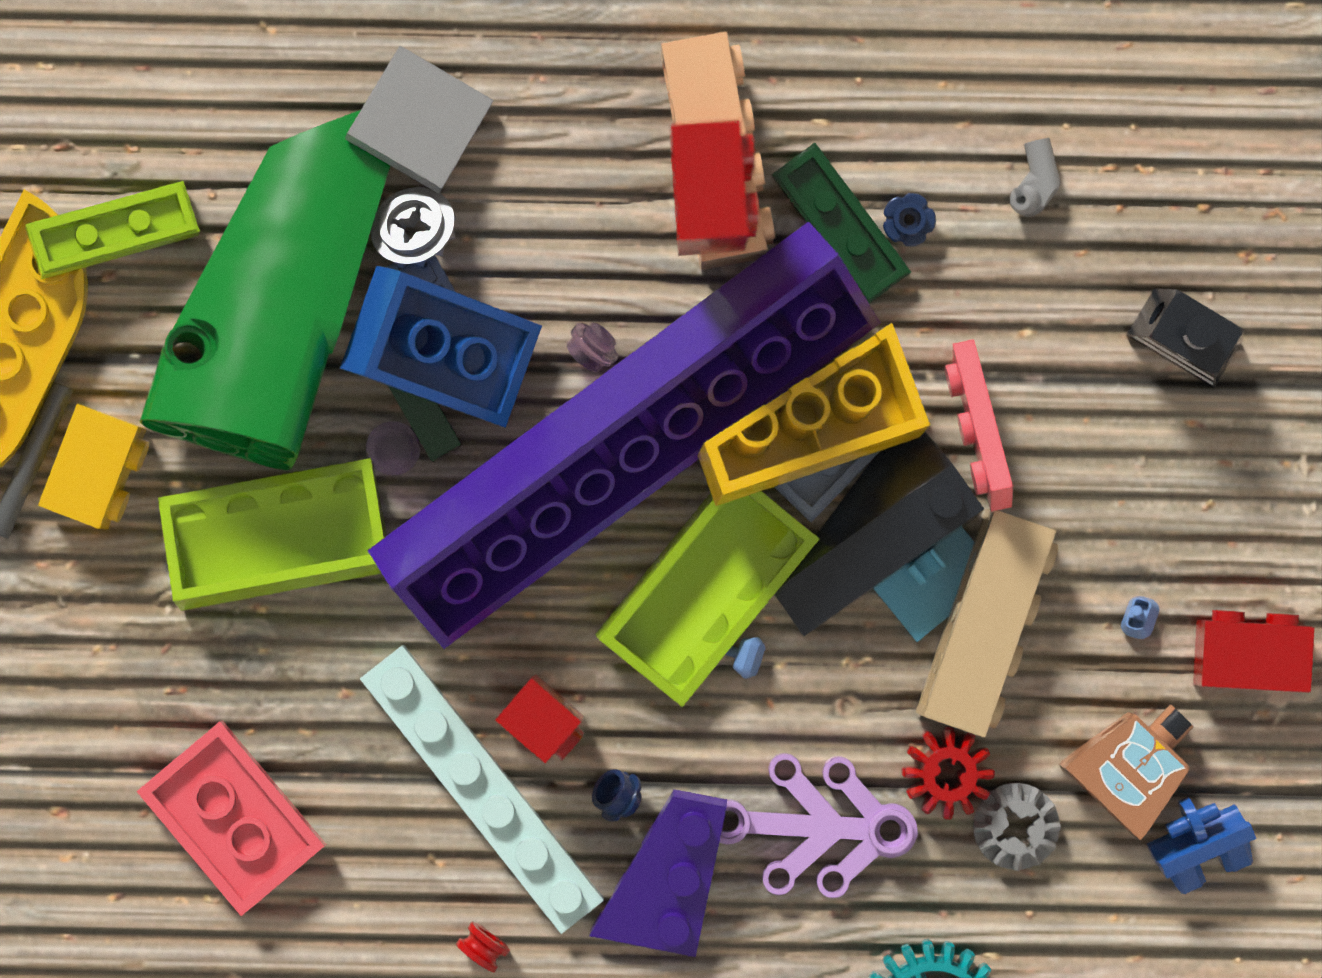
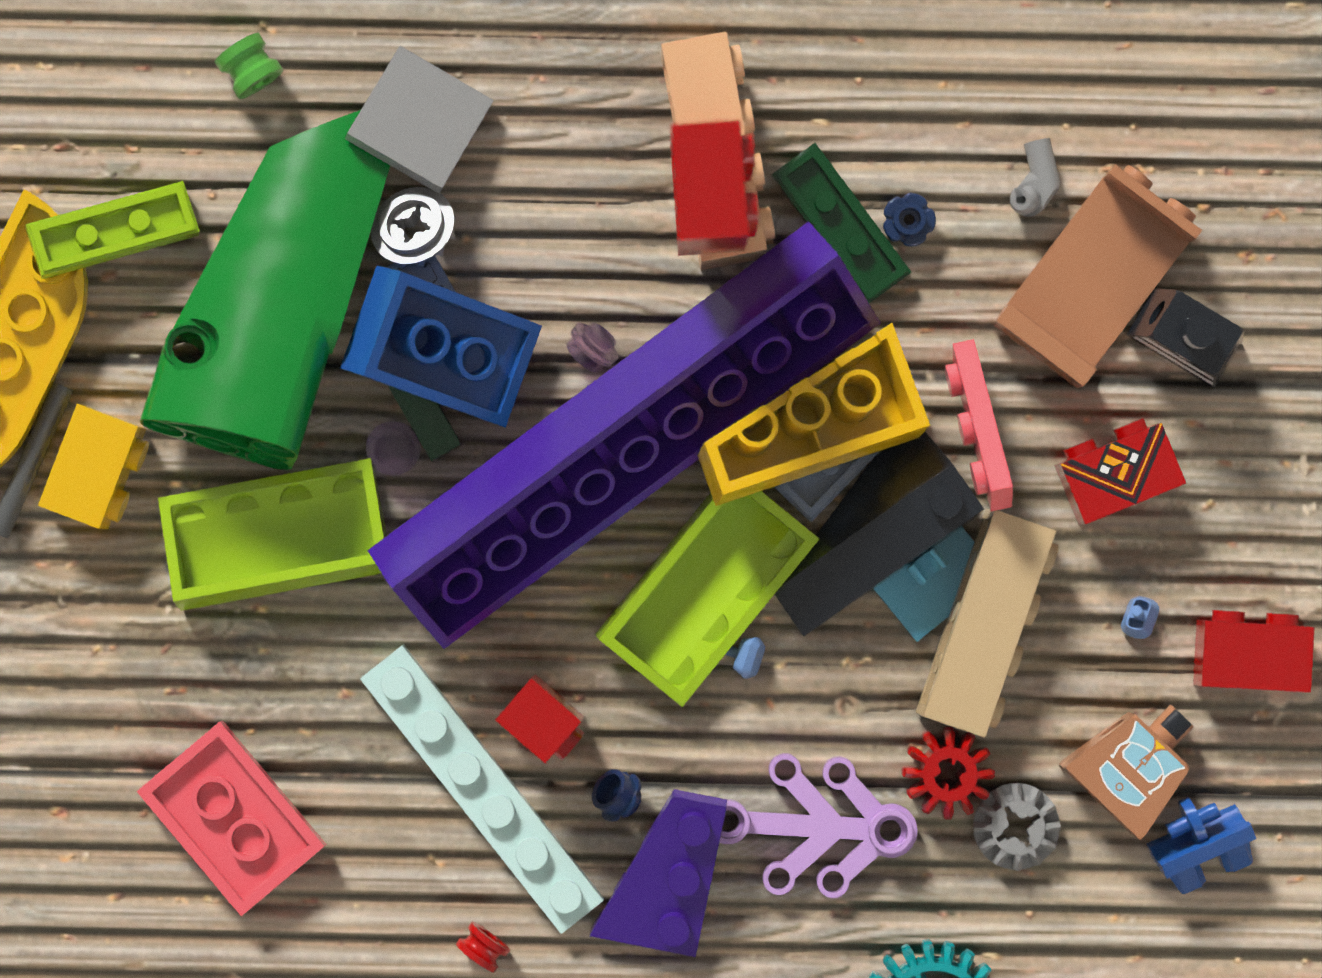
(249, 65): none -> bright green wheel
(1097, 274): none -> nougat panel
(1119, 472): none -> brick

